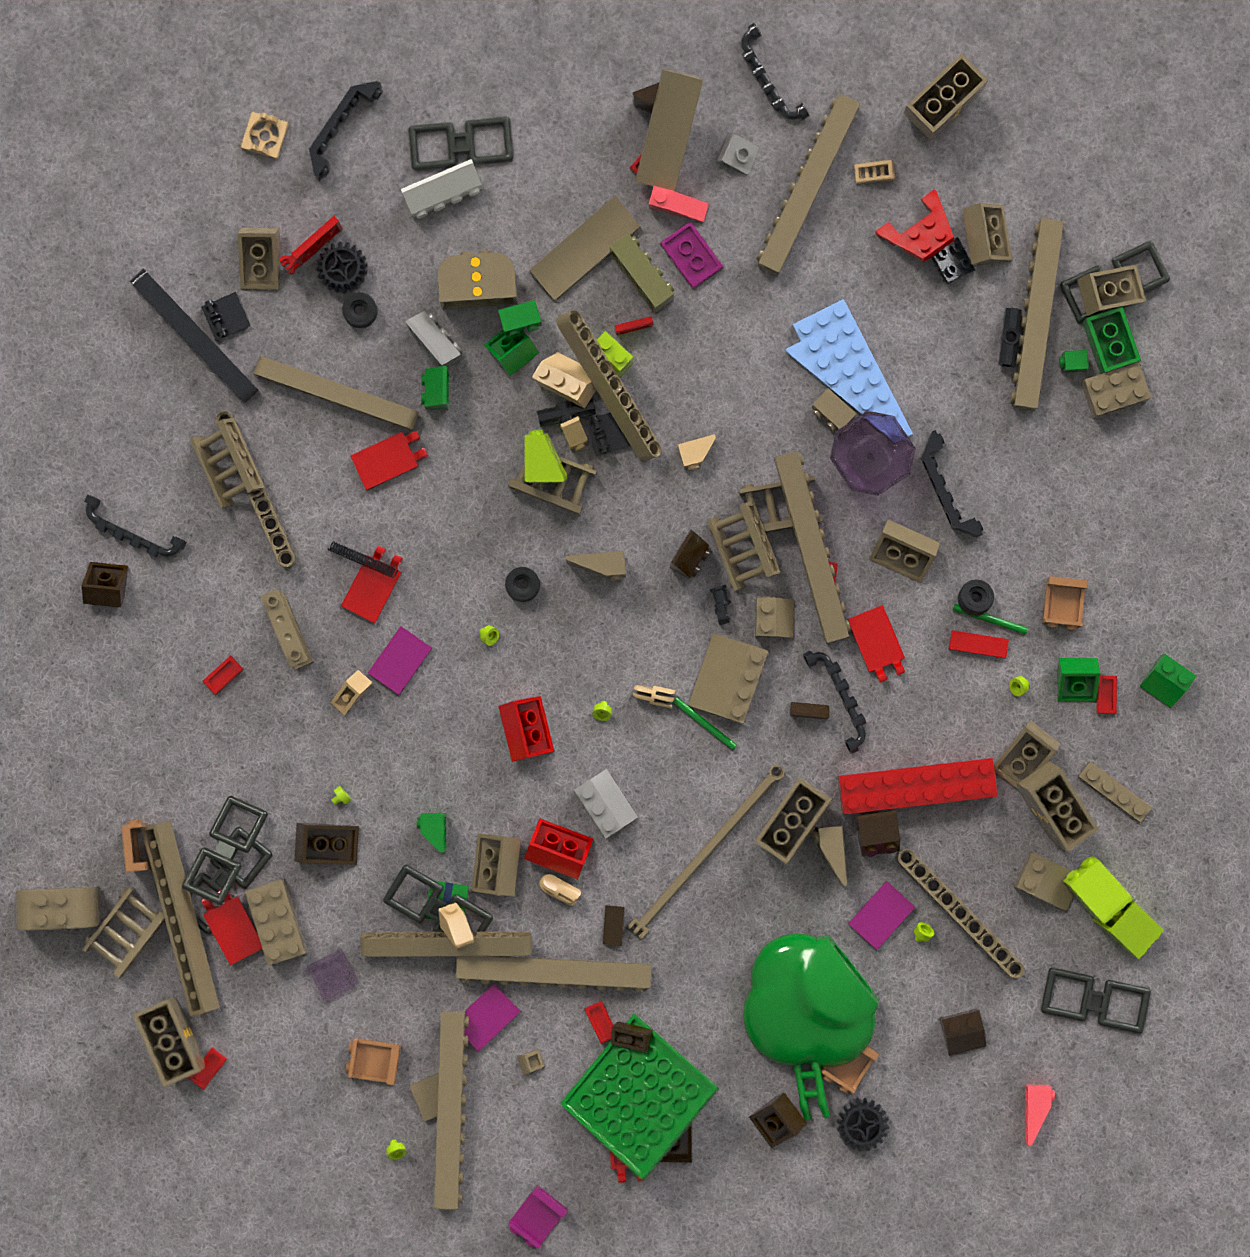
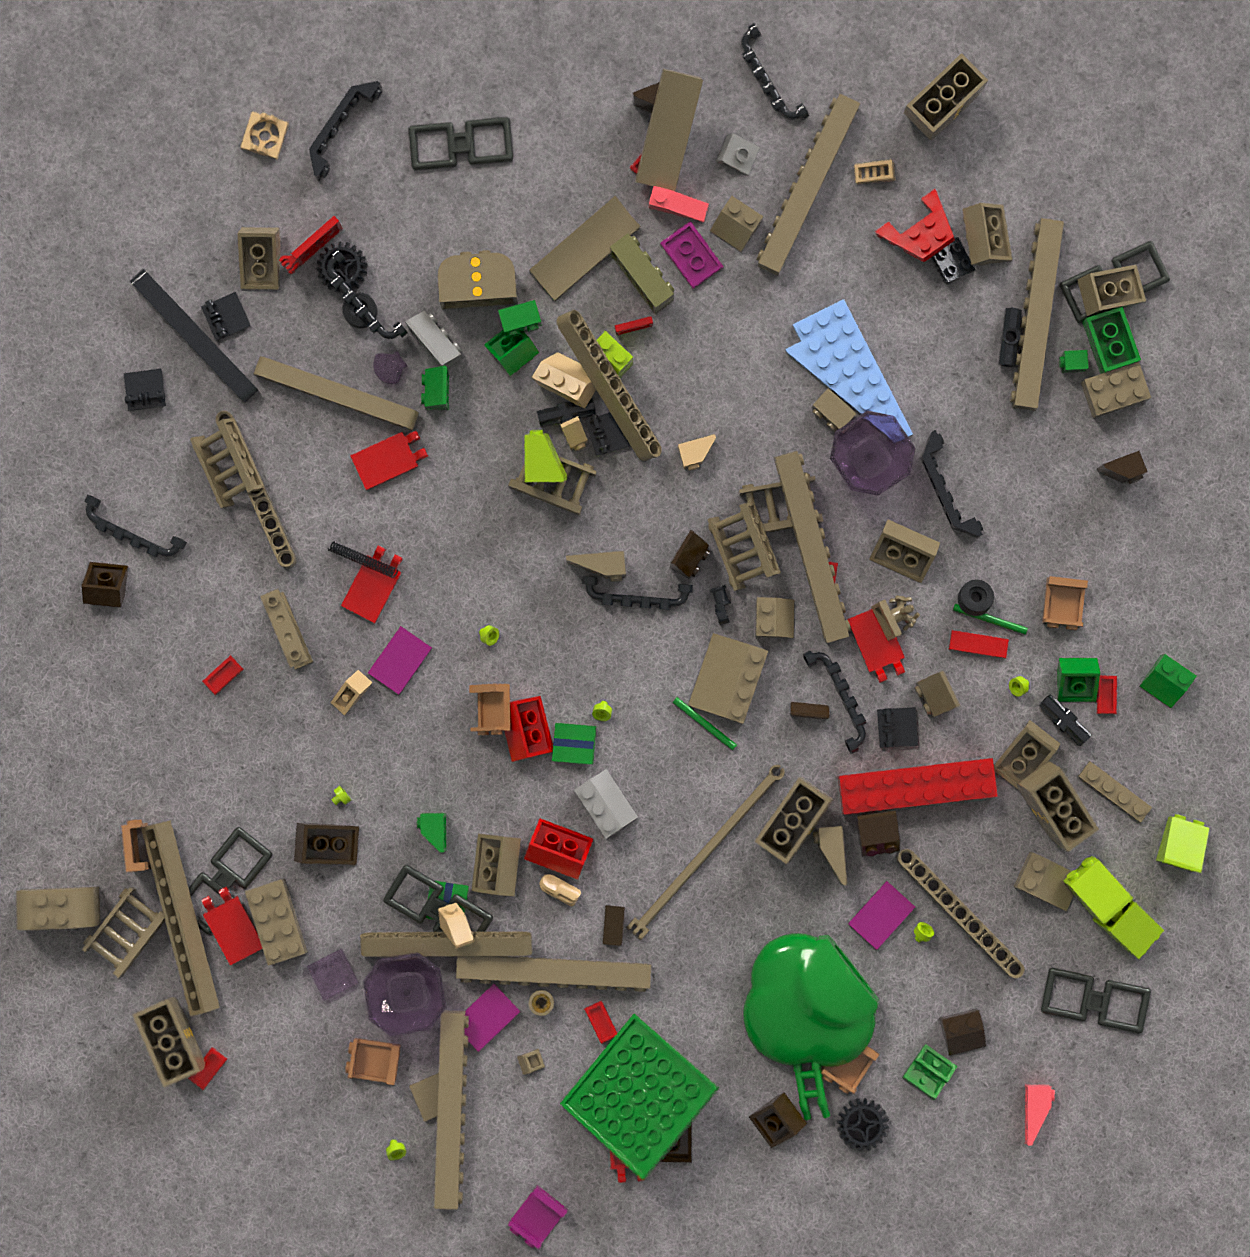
(144, 389): none -> black hinge
(225, 850): pearl dark grey bar -> none
(350, 297): none -> black bar
(389, 367): none -> clear purple animal
(389, 1005): none -> clear purple rock
(442, 189): white slope -> none
(492, 708): none -> medium nougat panel
(526, 594): black tyre -> none
(535, 1008): none -> piece
(574, 743): none -> green slope
(631, 1036): dark brown slope -> none
(644, 601): none -> black bar
(654, 695): tan arm -> none
(736, 223): none -> dark tan slope
(889, 618): none -> dark tan piece
(897, 727): none -> black hinge
(929, 1072): none -> green slope
(936, 694): none -> dark tan slope
(1065, 720): none -> black piece
(1124, 469): none -> dark brown slope
(1183, 844): none -> slope

